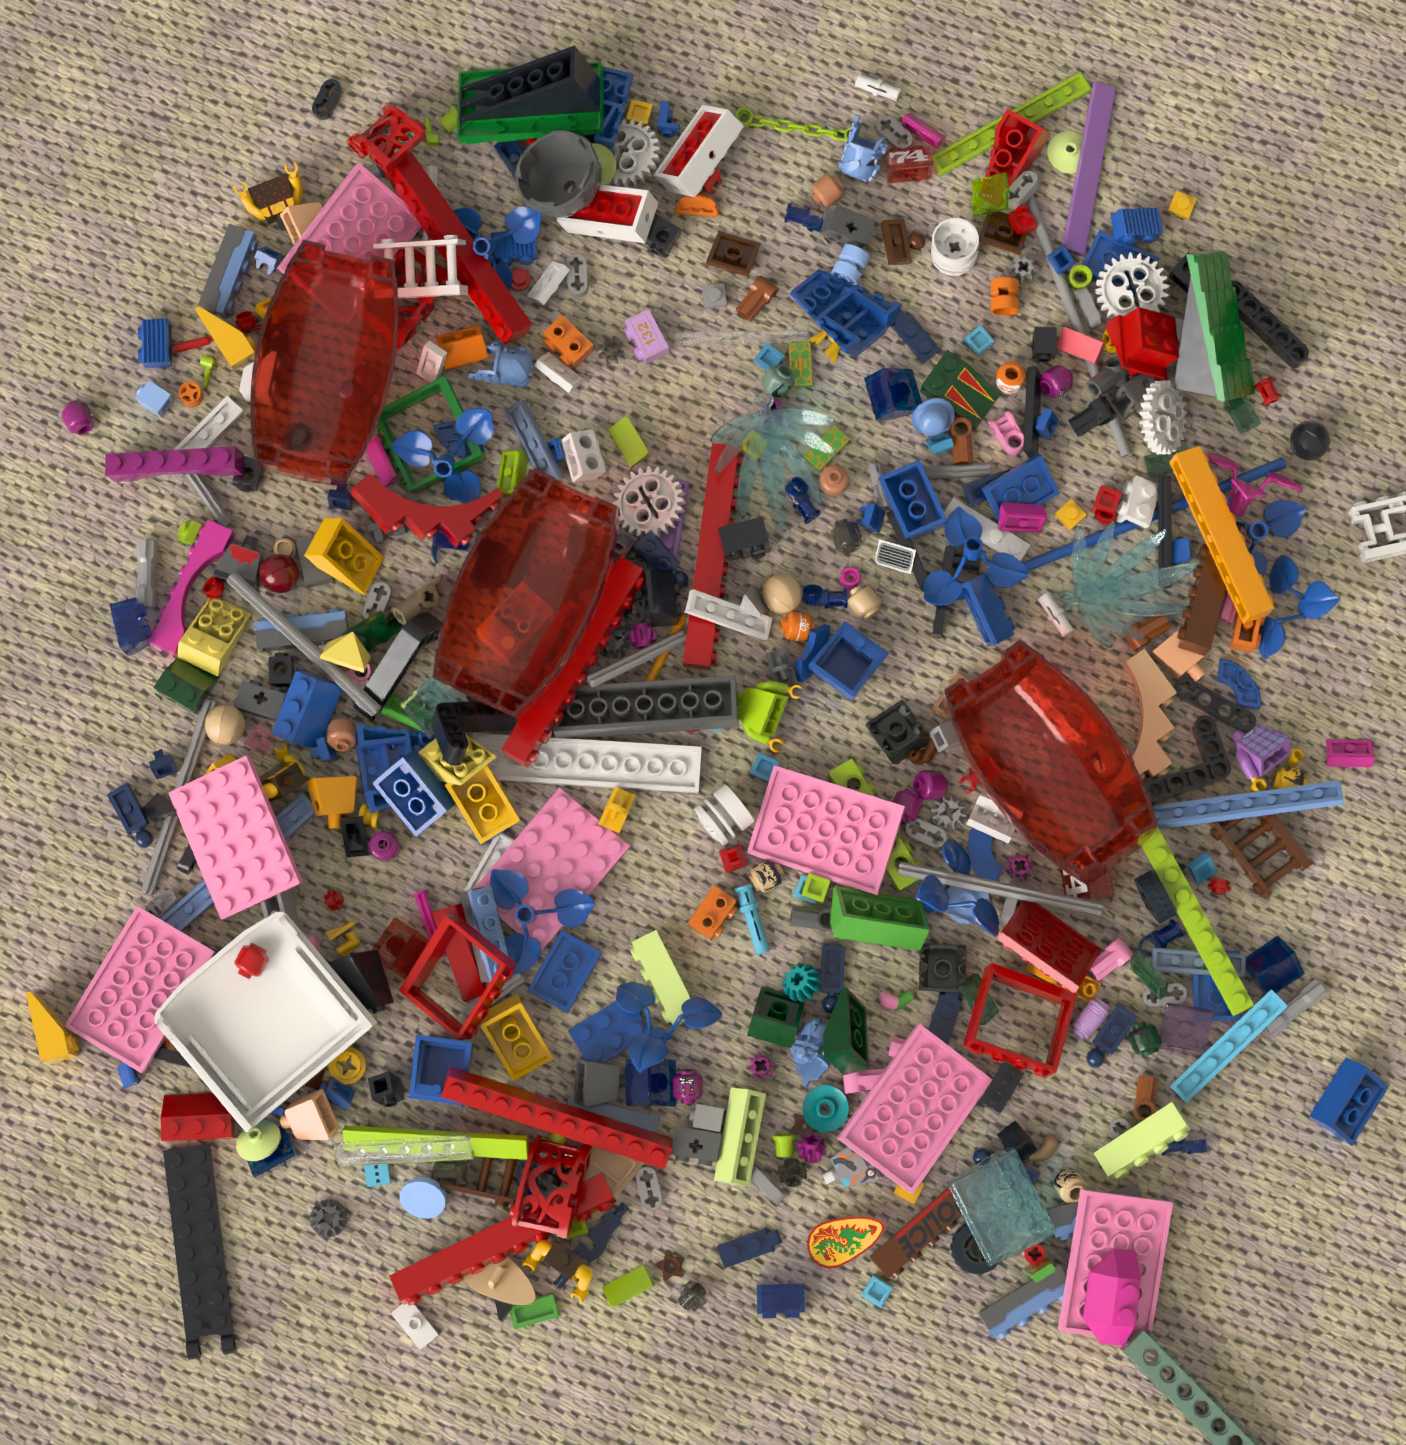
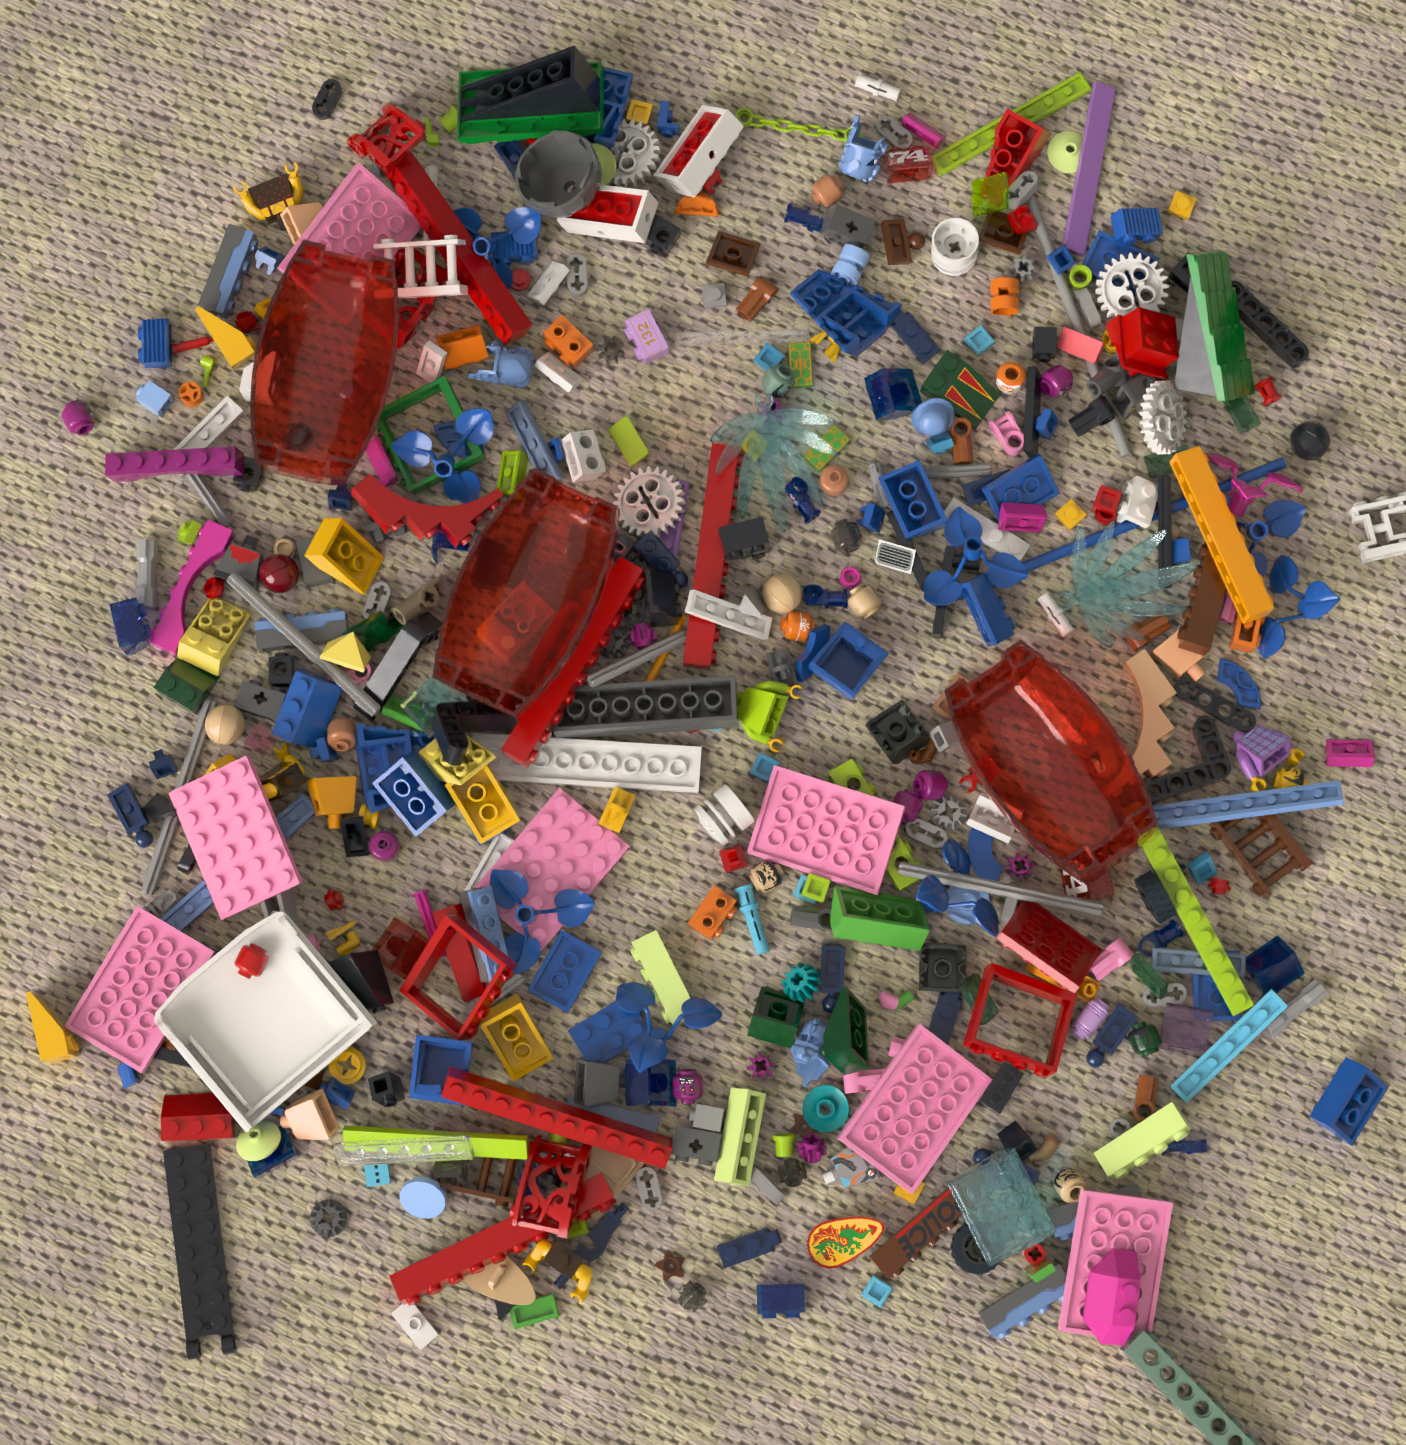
(627, 1286): lime slope -> none

